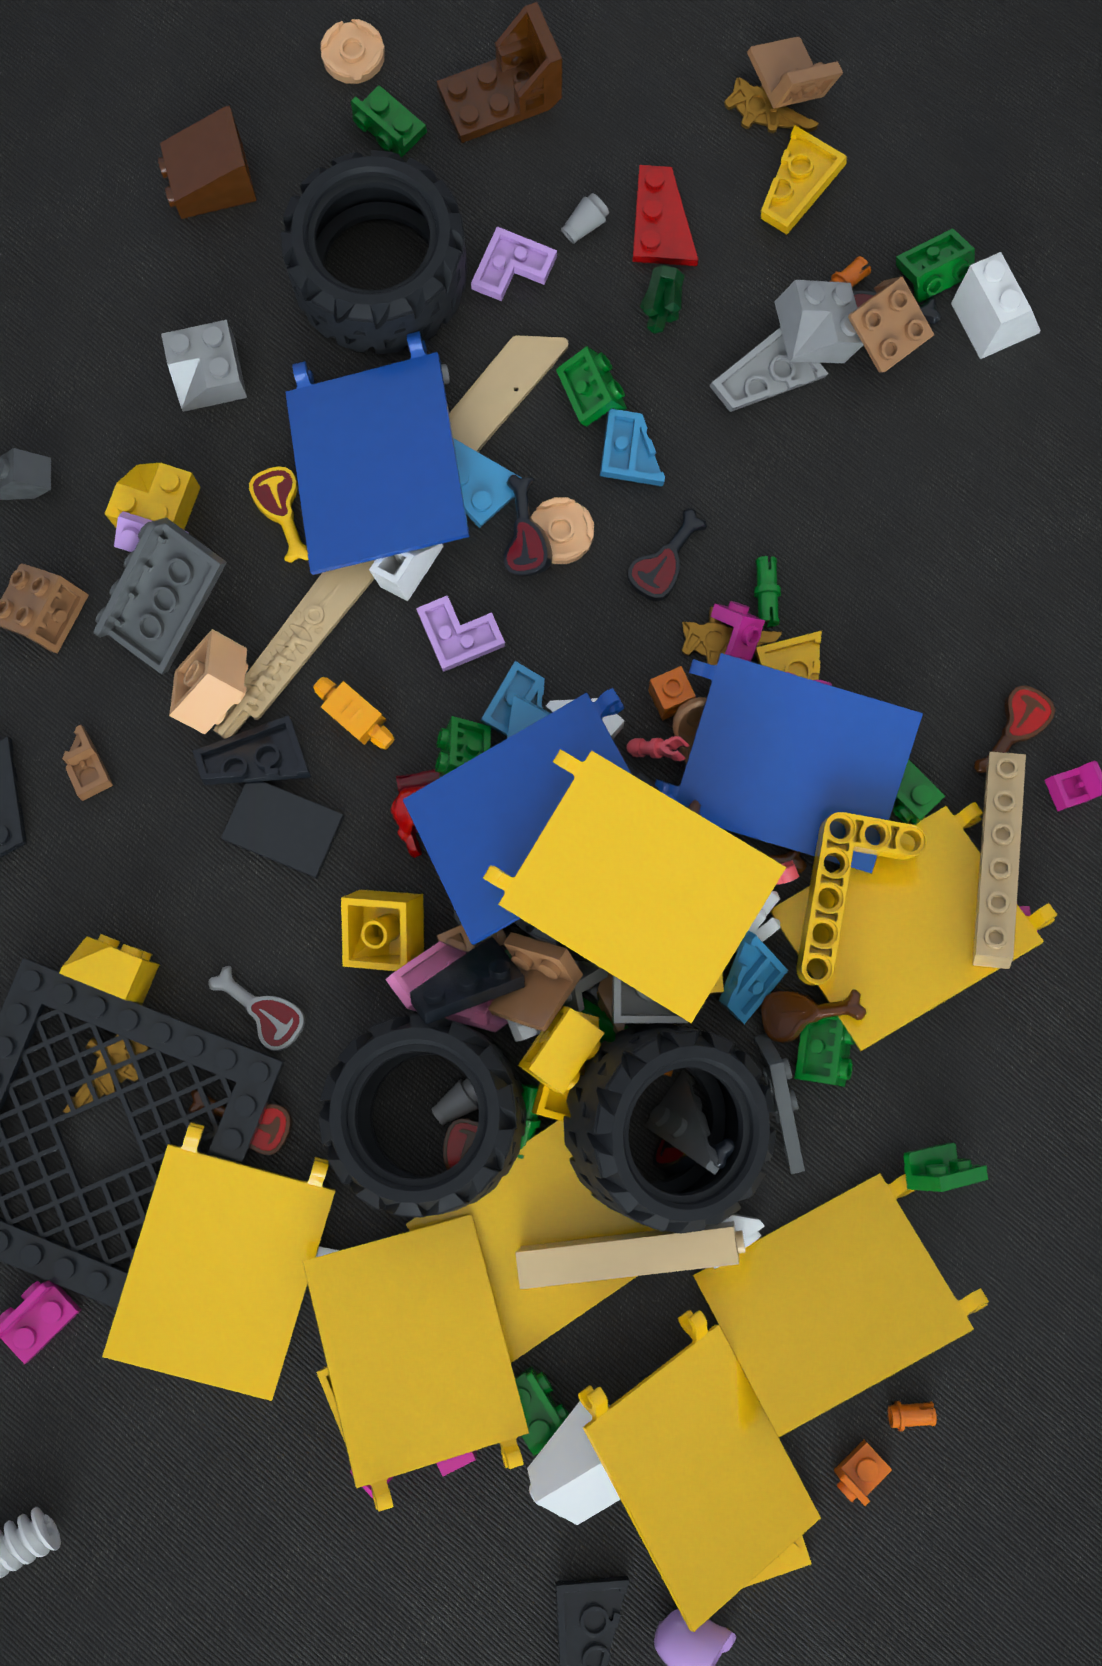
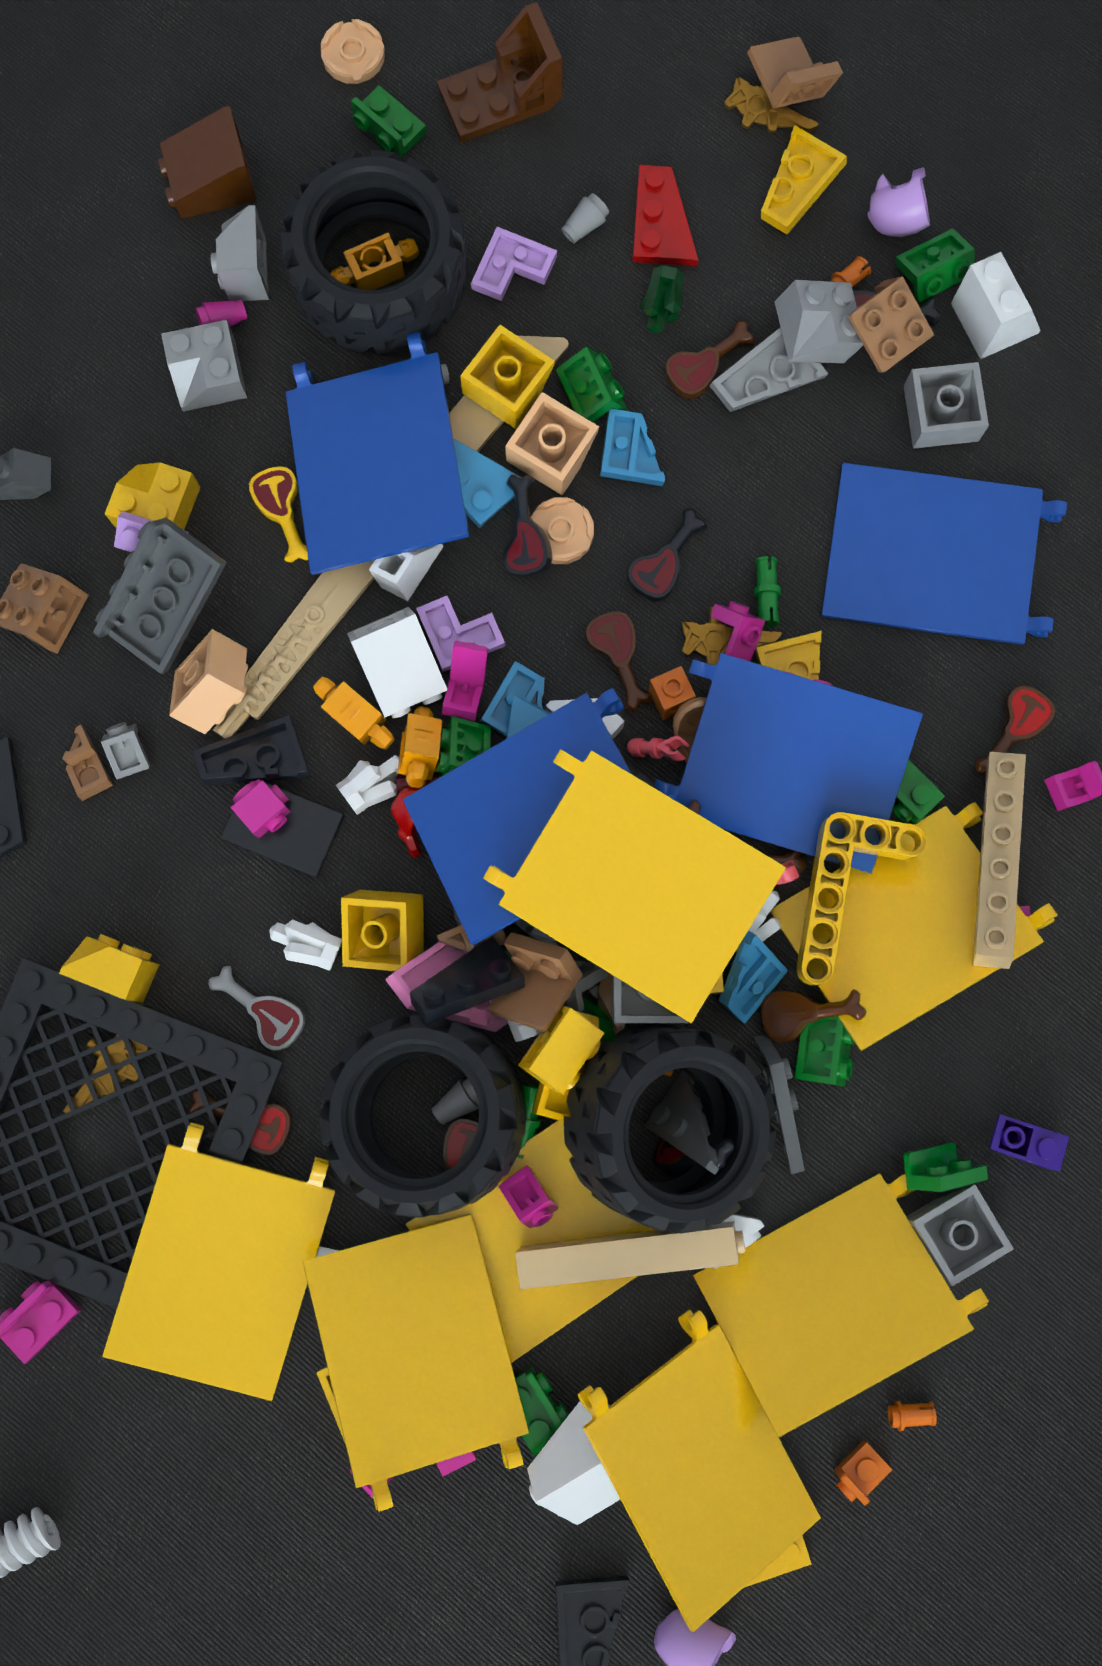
(124, 750): none -> light grey bracket
(216, 311): none -> dark pink cone
(242, 257): none -> light grey slope
(261, 807): none -> dark pink brick
(306, 943): none -> white rock
(369, 784): none -> white rock
(376, 251): none -> light orange piece
(398, 662): none -> white slope
(420, 747): none -> light orange piece
(466, 680): none -> dark pink bracket
(506, 376): none -> yellow slope
(528, 1198): none -> dark pink bracket
(551, 443): none -> light nougat slope
(616, 639): none -> reddish brown piece
(694, 371): none -> reddish brown piece
(900, 208): none -> lavender piece
(936, 554): none -> blue flag
(946, 405): none -> light grey slope
(960, 1233): none -> light grey slope
(1028, 1143): none -> dark purple slope

